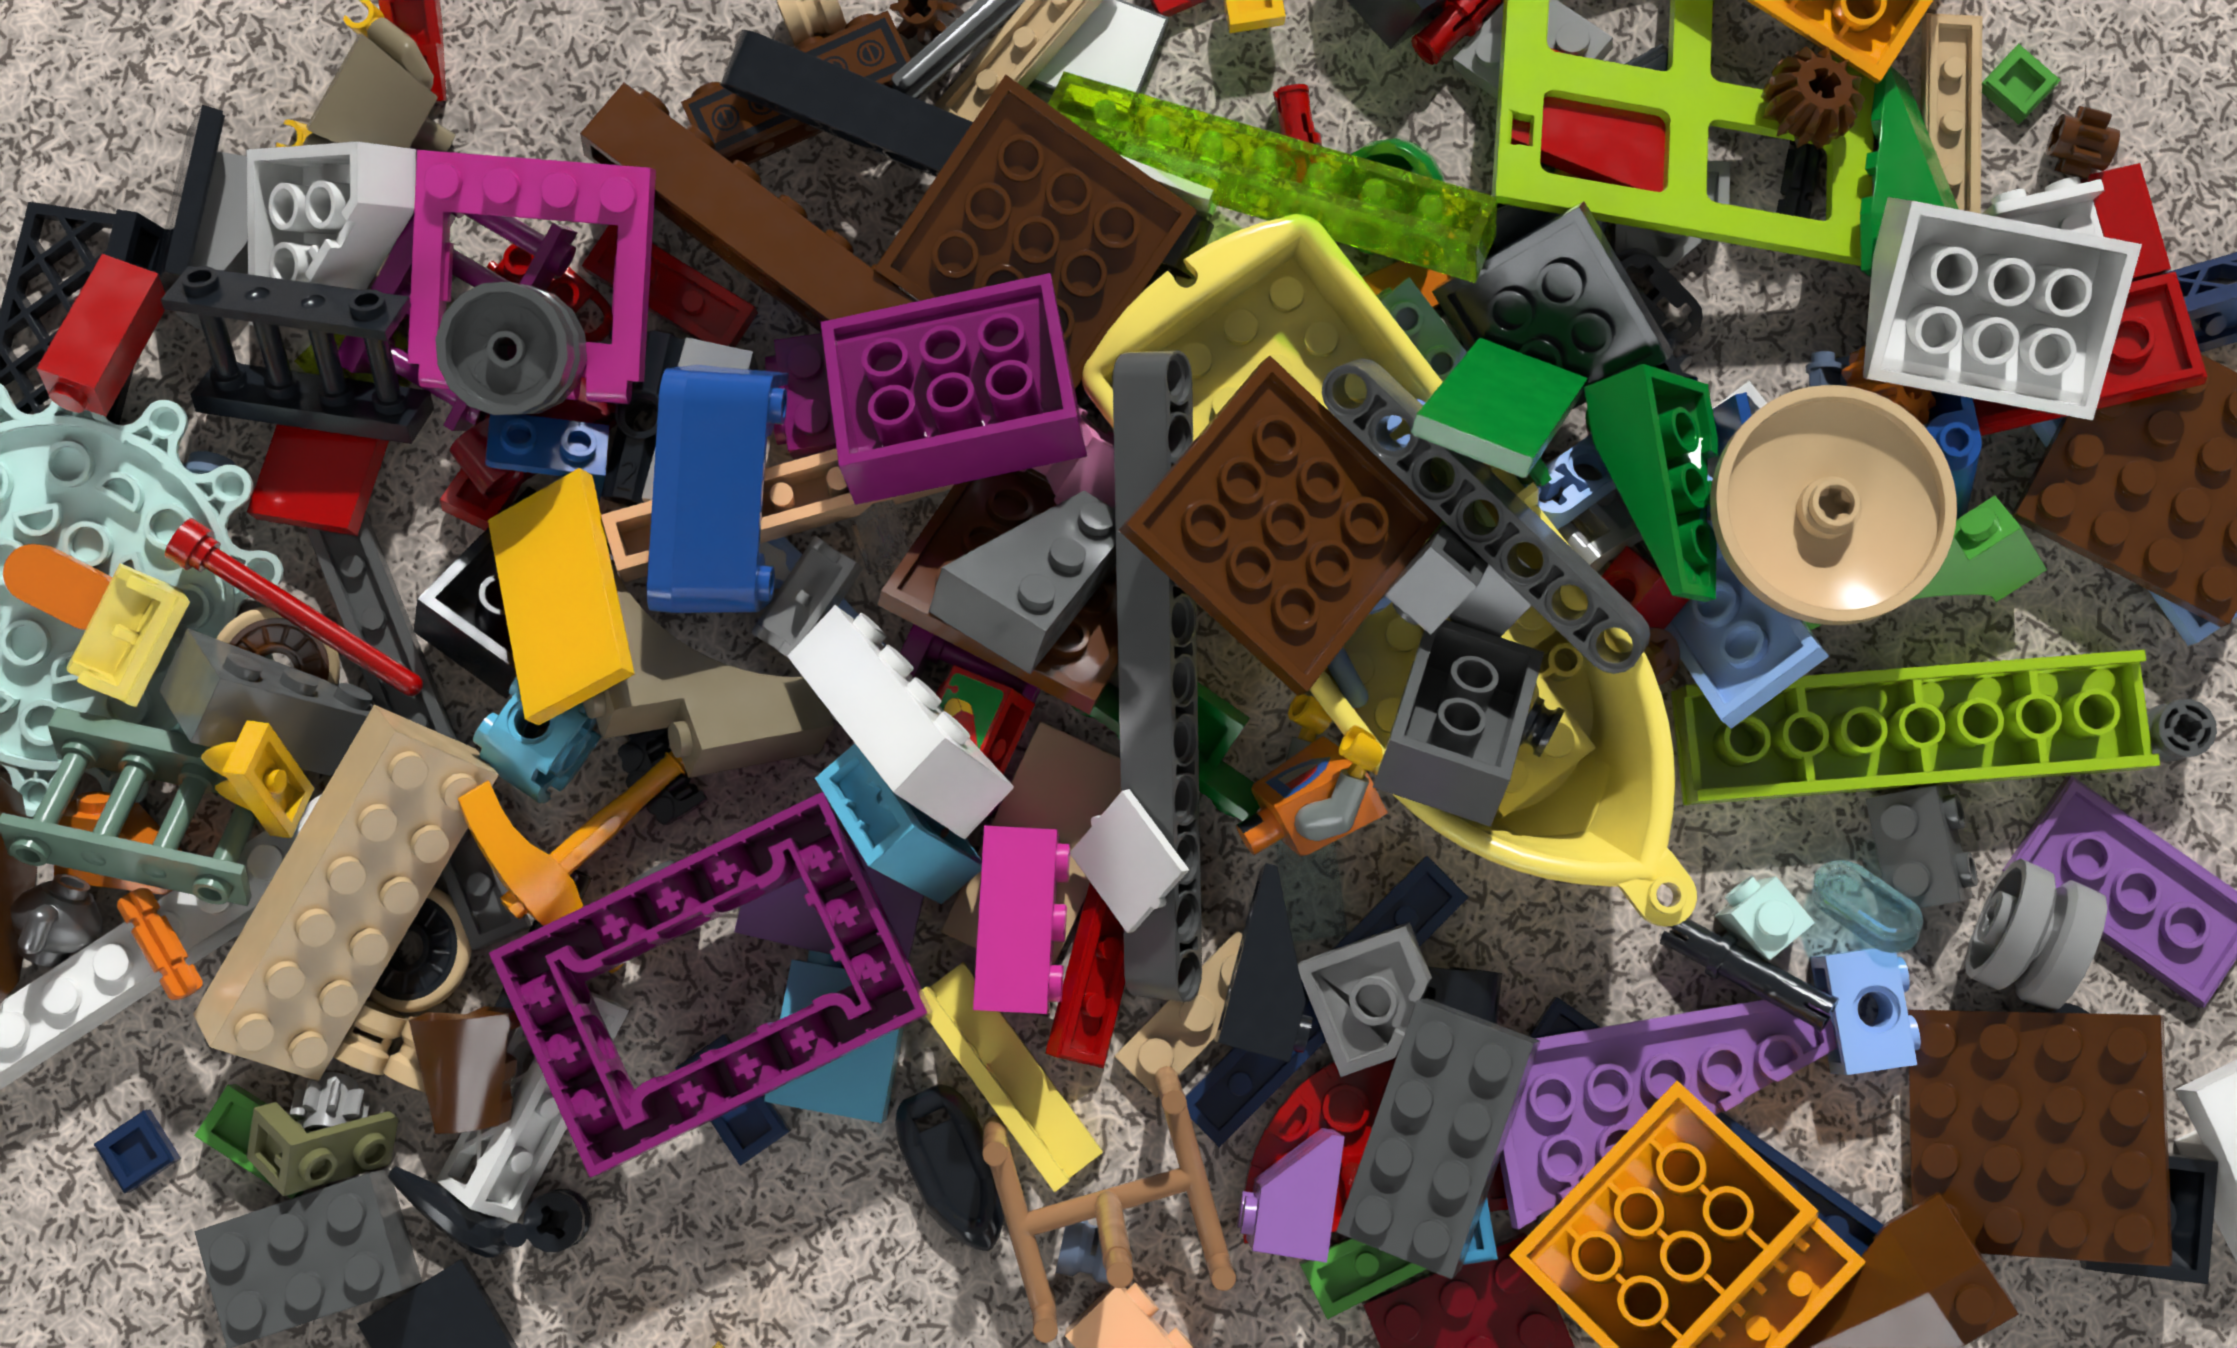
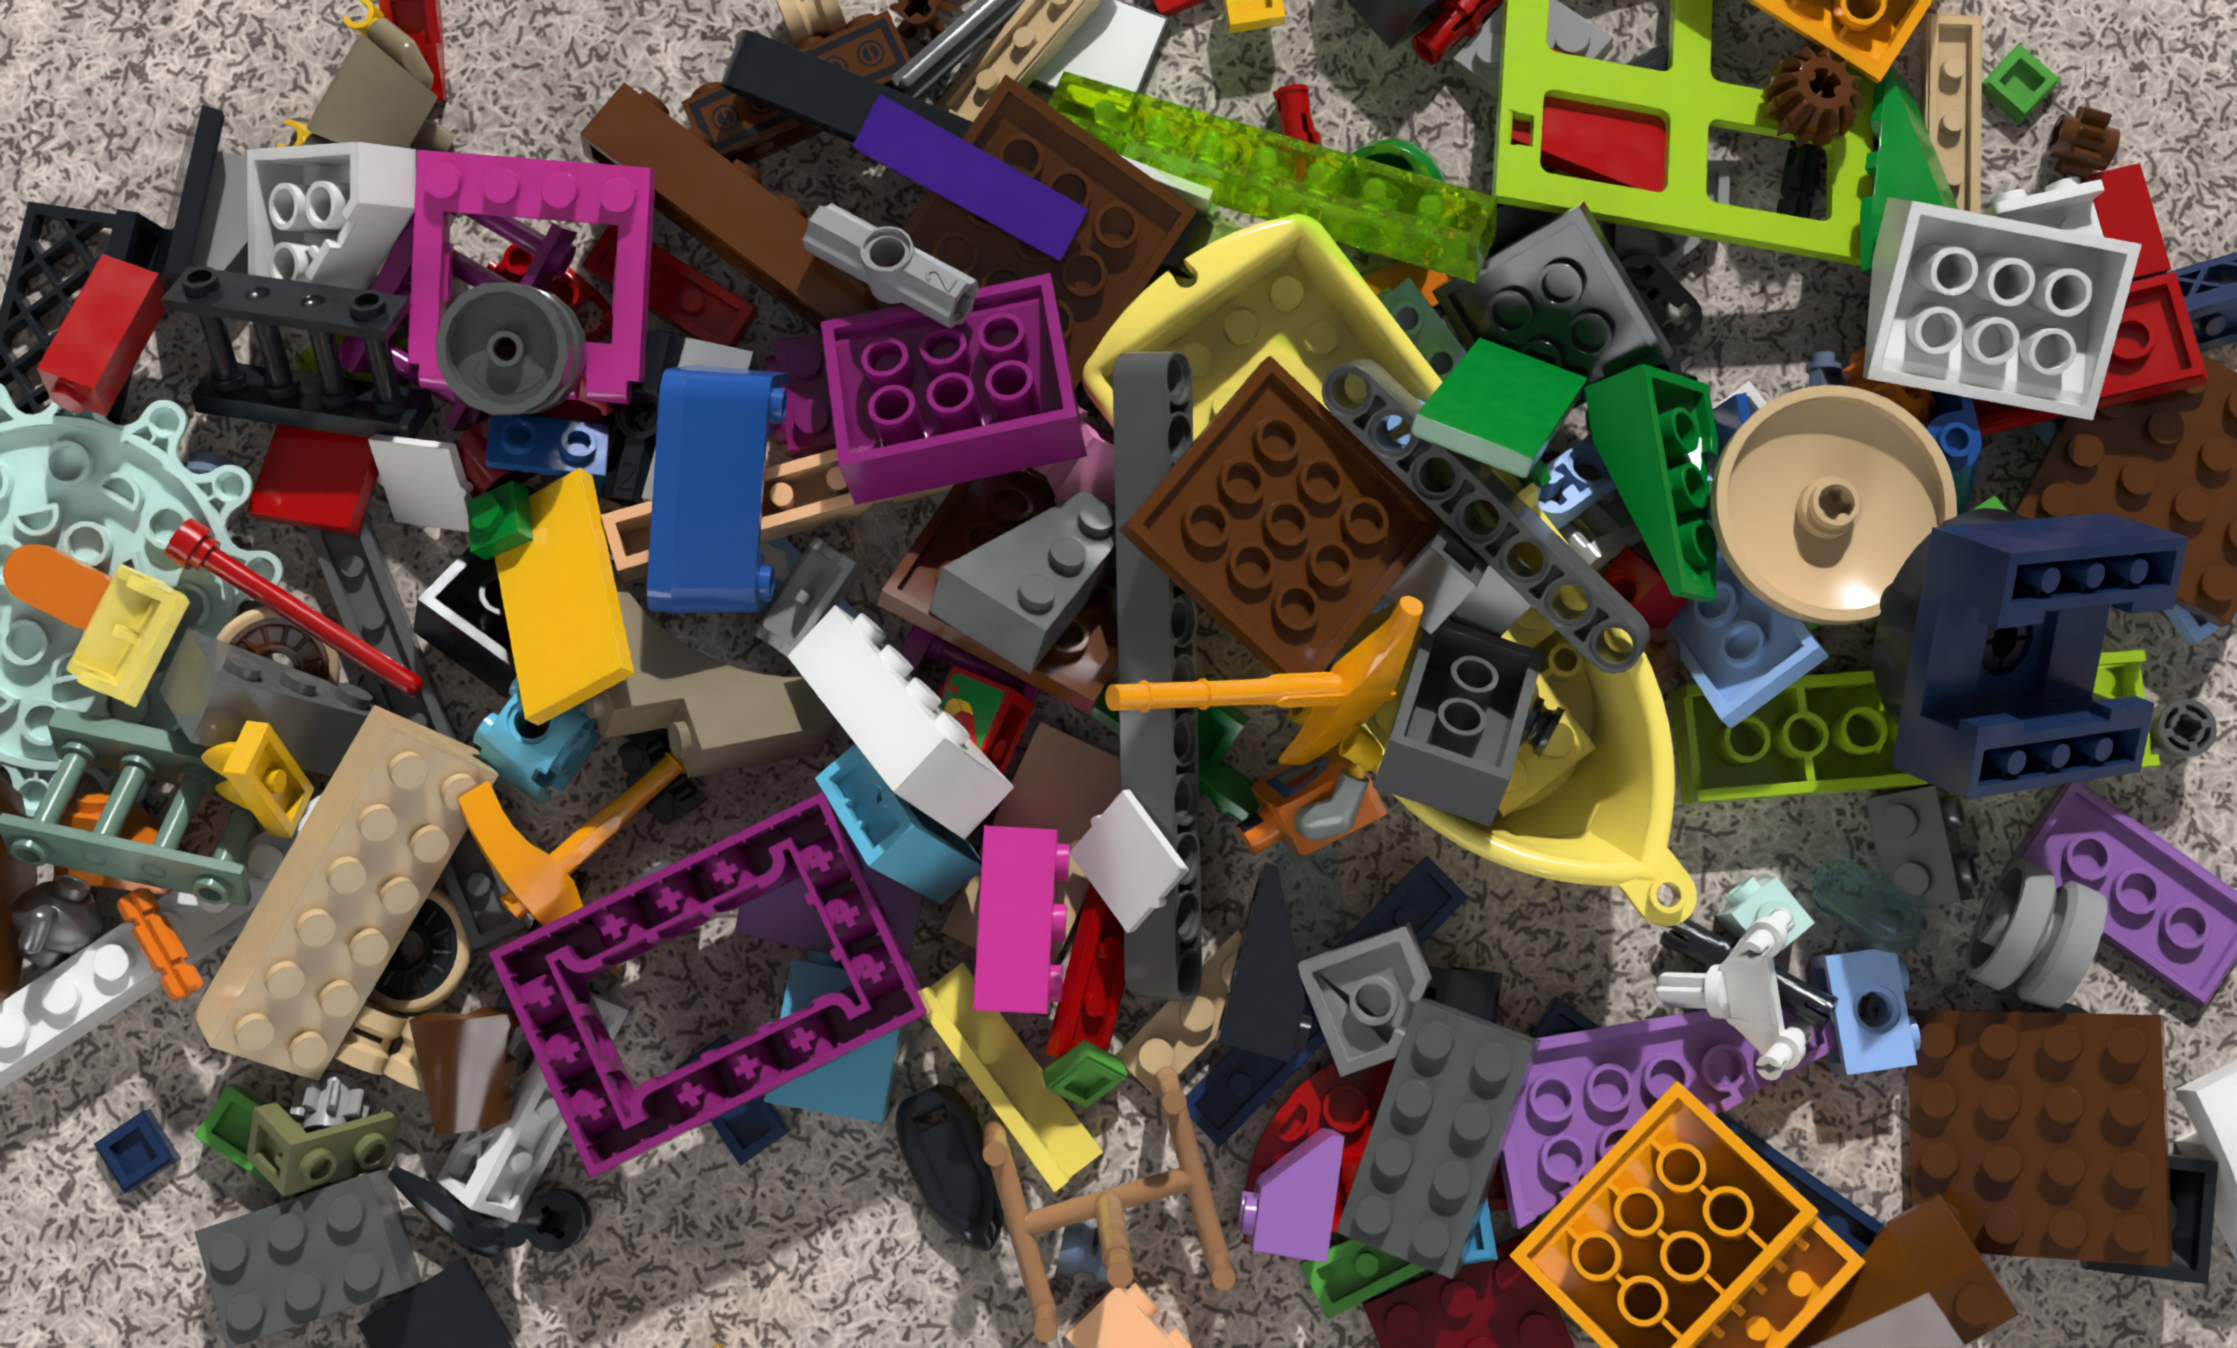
(422, 481): none -> white piece
(499, 520): none -> green plate
(916, 279): none -> light grey piece
(969, 178): none -> dark purple tile
(1084, 1074): none -> bright green tile
(1339, 697): none -> light orange piece
(1746, 994): none -> white axle
(1999, 645): none -> dark blue piece

